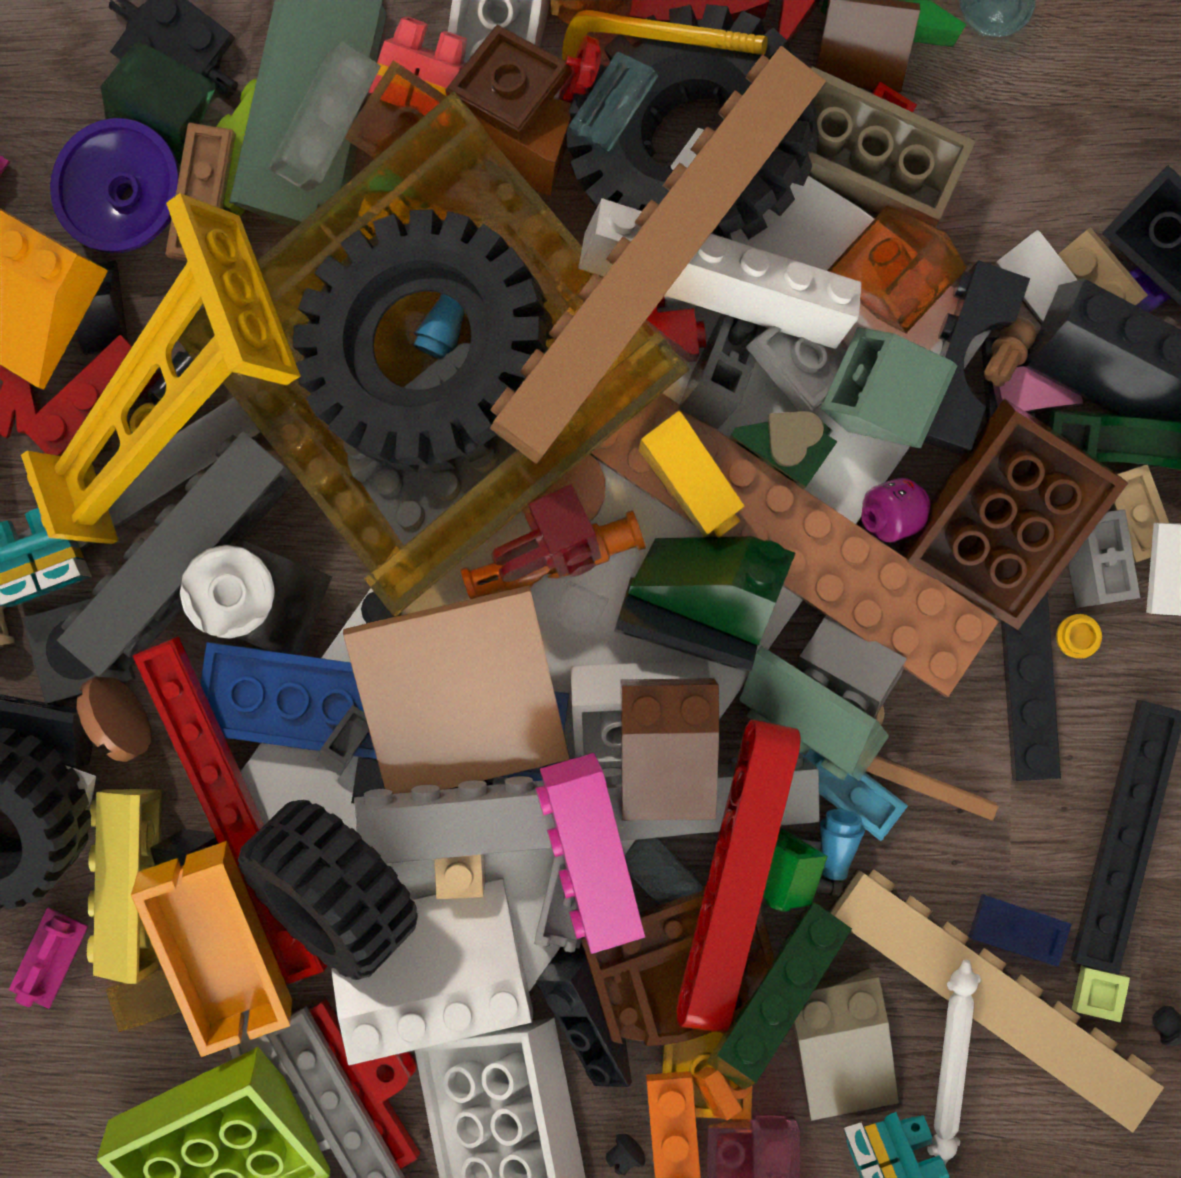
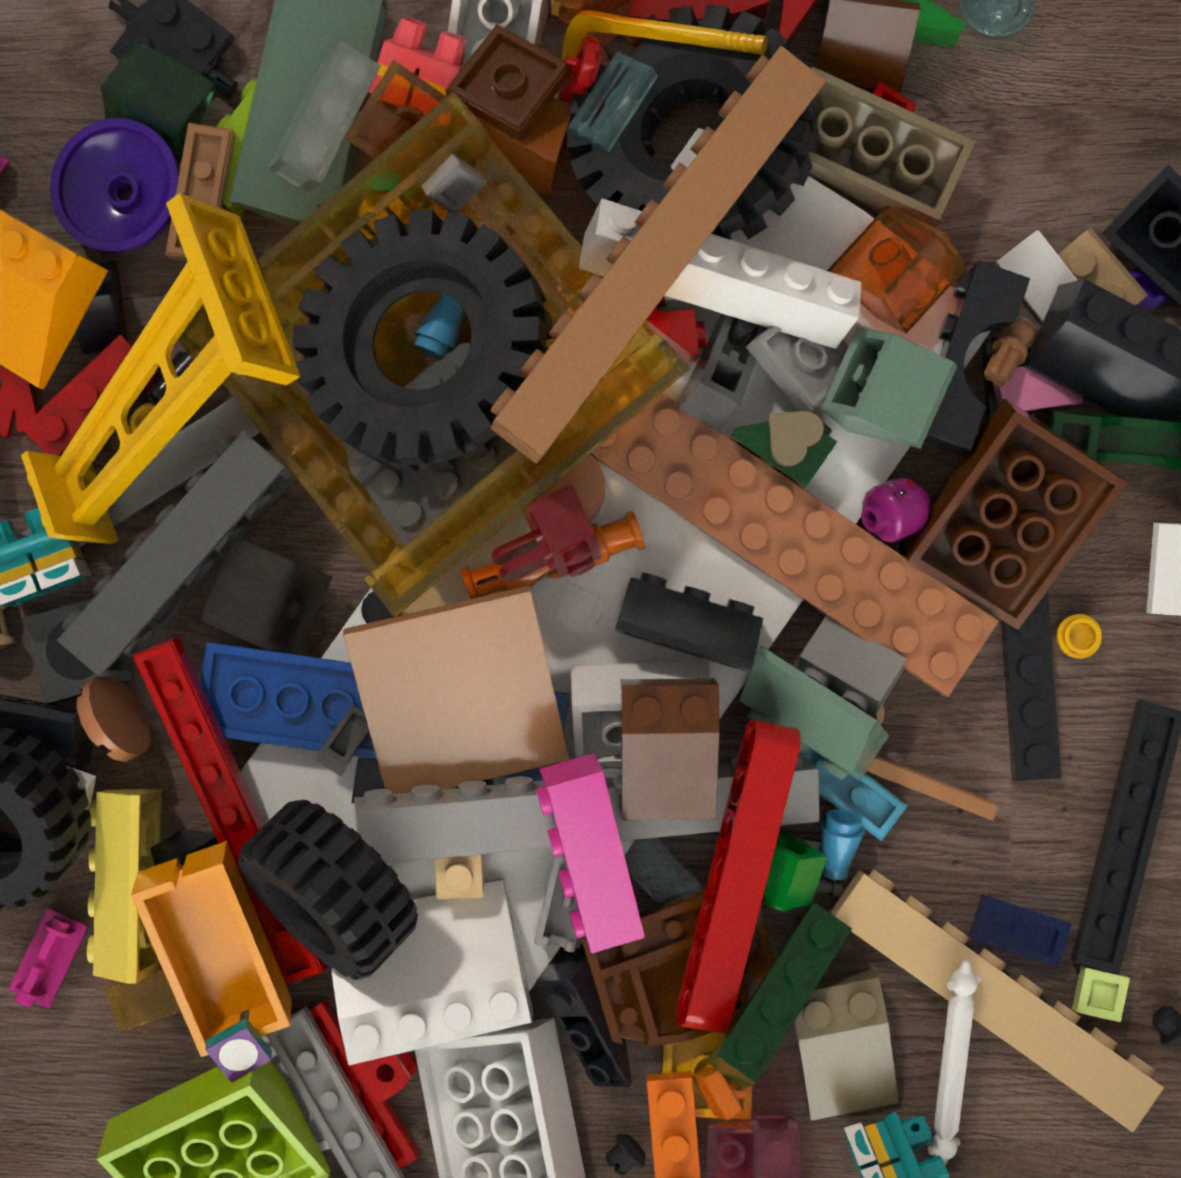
(227, 591): white tile -> none
(238, 1050): none -> tile
(453, 184): none -> light grey tile
(691, 476): yellow slope -> none
(716, 580): dark green slope -> none
(1105, 564): light grey hinge -> none
(1142, 509): tan plate -> none

